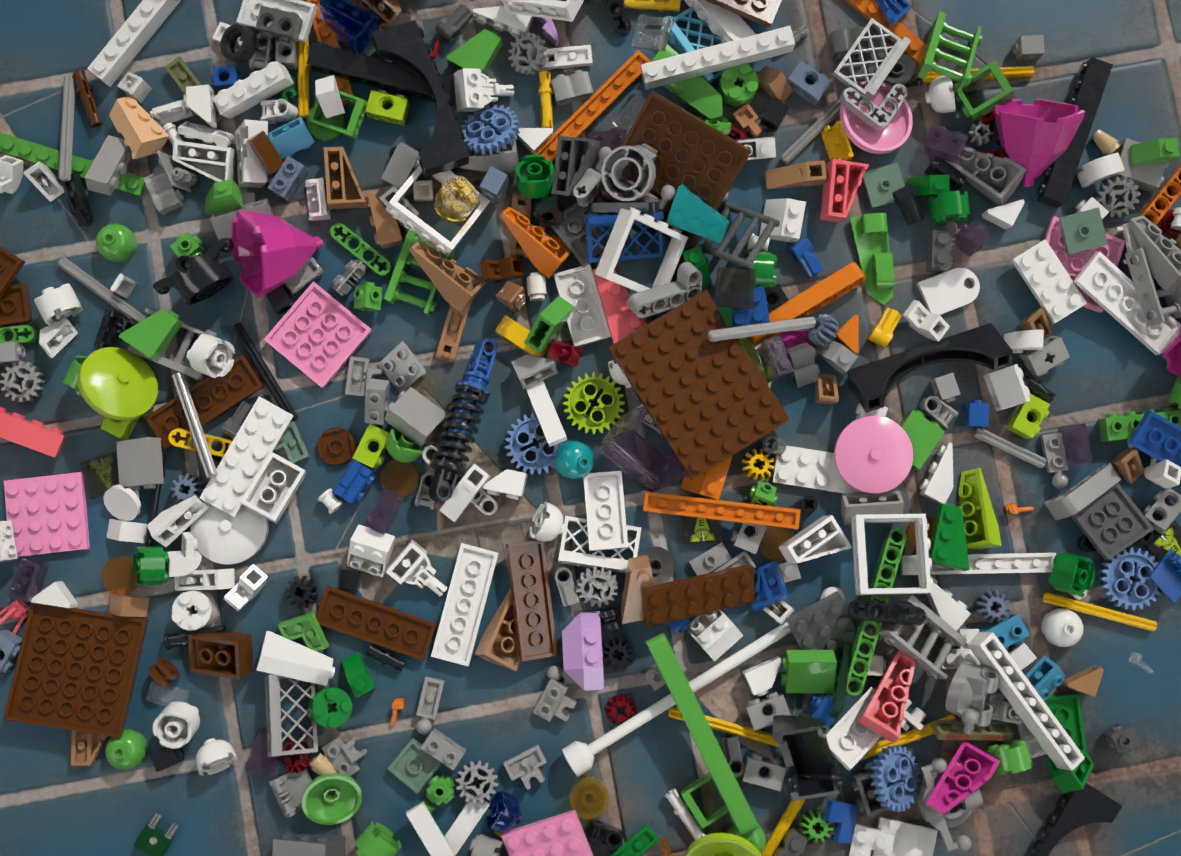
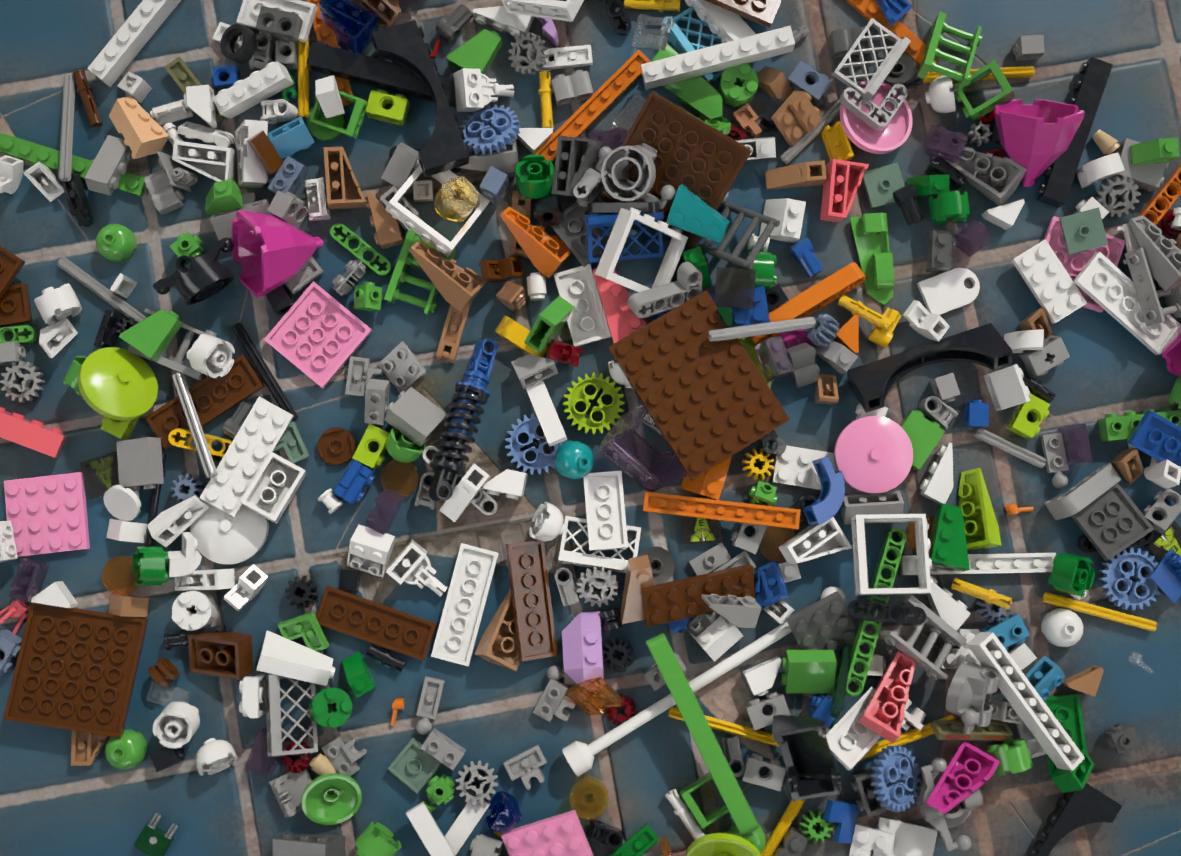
(253, 696): none -> white slope
(288, 208): none -> light grey brick
(594, 696): none -> clear orange slope
(738, 610): none -> light grey slope
(796, 117): none -> medium nougat plate
(831, 493): none -> arch
(868, 314): none -> yellow pin
(989, 596): none -> yellow pin

